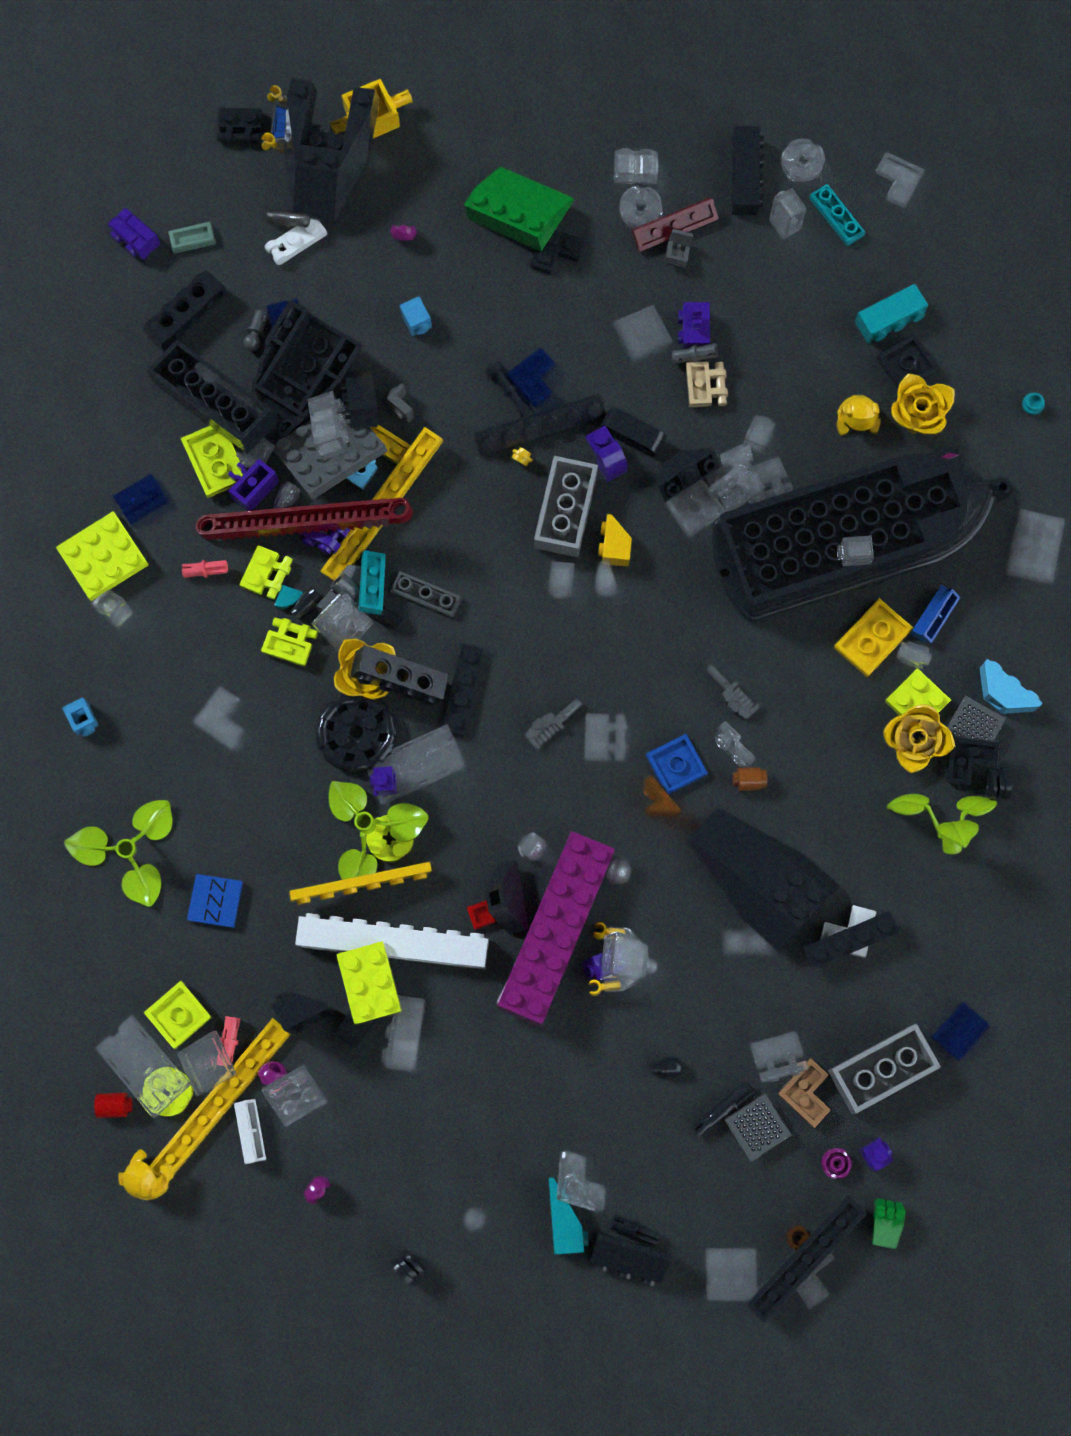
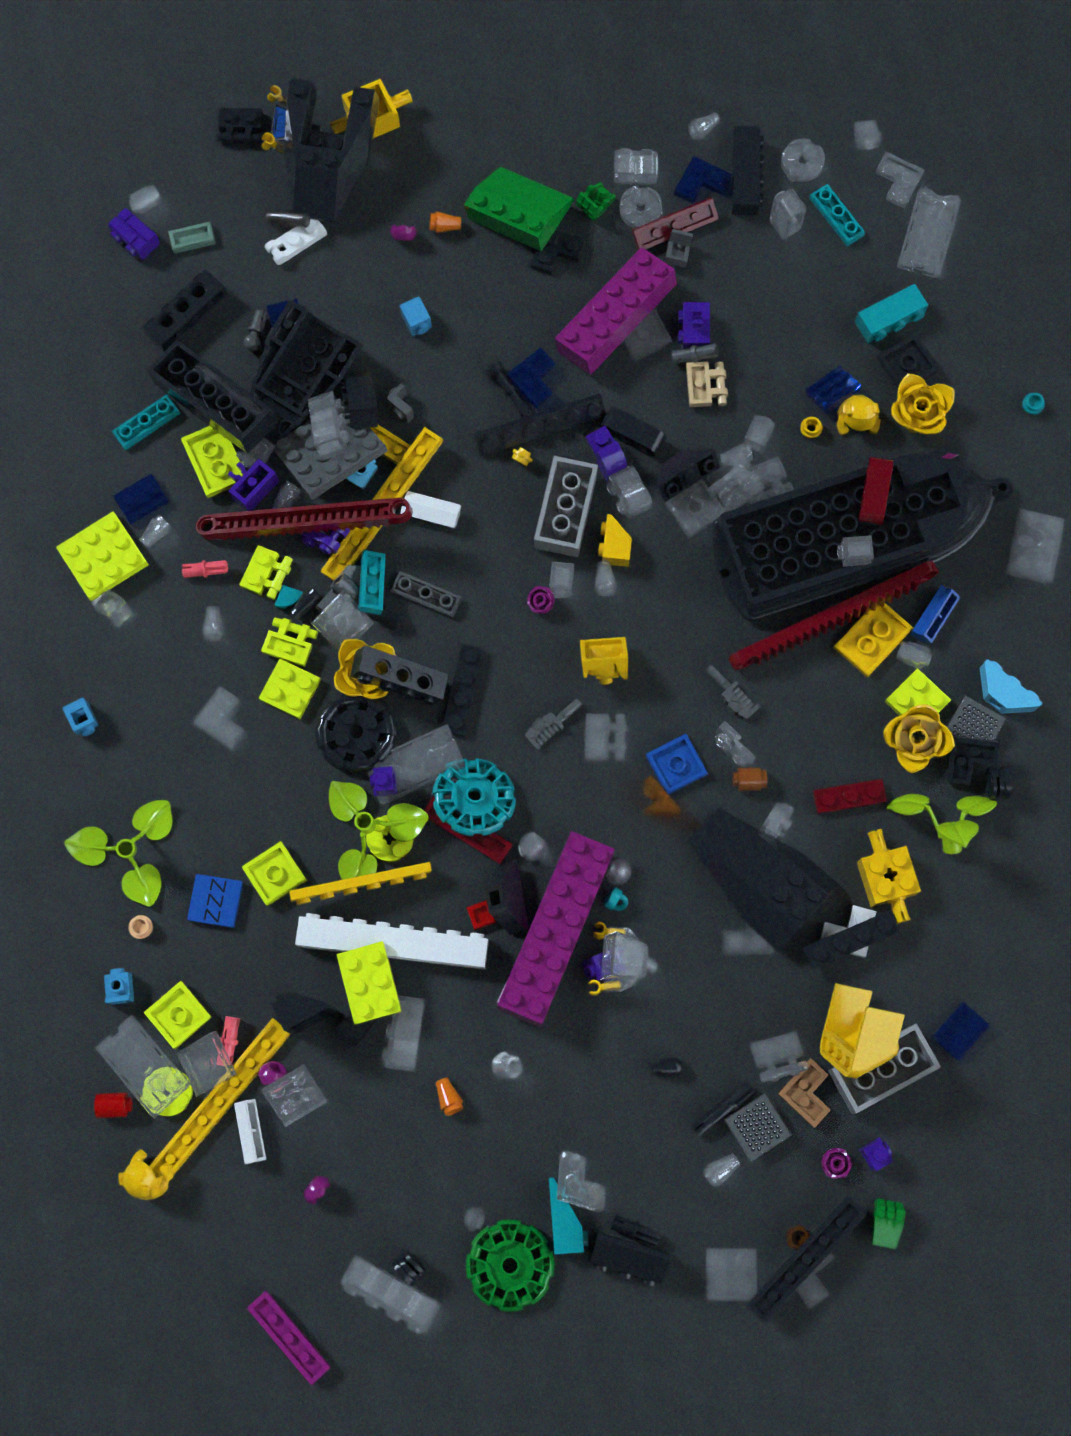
(122, 995): none -> dark azure brick
(135, 430): none -> teal tile
(140, 927): none -> light nougat plate
(144, 199): none -> clear brick
(155, 531): none -> clear cone
(213, 626): none -> clear cone
(274, 873): none -> neon yellow plate
(289, 689): none -> neon yellow plate
(289, 1337): none -> magenta plate
(391, 1294): none -> clear brick
(433, 509): none -> white piece
(444, 222): none -> orange cone
(449, 1099): none -> orange cone
(474, 809): none -> teal plate
(489, 845): none -> dark red plate
(506, 1066): none -> clear piece
(525, 1265): none -> green plate
(534, 600): none -> magenta plate
(595, 200): none -> green hand
(605, 658): none -> yellow brick
(612, 899): none -> teal tile
(616, 310): none -> magenta brick
(629, 492): none -> clear brick
(699, 175): none -> clear blue plate
(702, 126): none -> clear cone
(721, 1169): none -> clear cone
(778, 820): none -> clear brick
(811, 421): none -> yellow plate
(833, 389): none -> clear blue plate
(834, 615): none -> dark red gear
(849, 796): none -> dark red plate
(858, 1035): none -> yellow windscreen
(867, 135): none -> clear bracket
(876, 490): none -> dark red beam
(896, 863): none -> yellow brick
(929, 232): none -> clear piece

